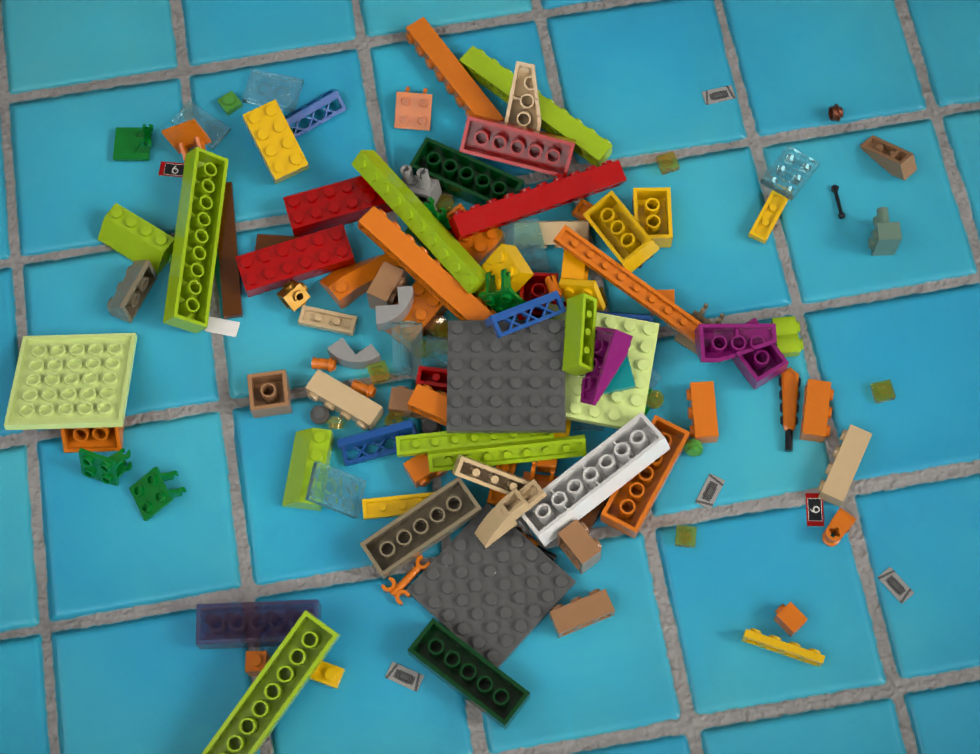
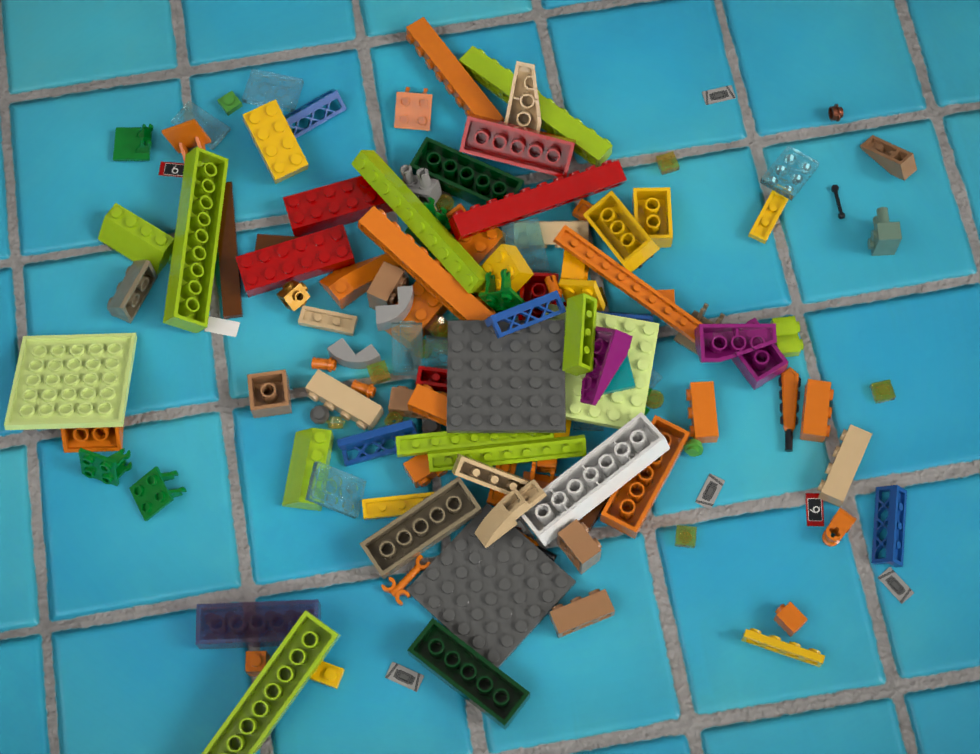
(895, 528): none -> blue fence

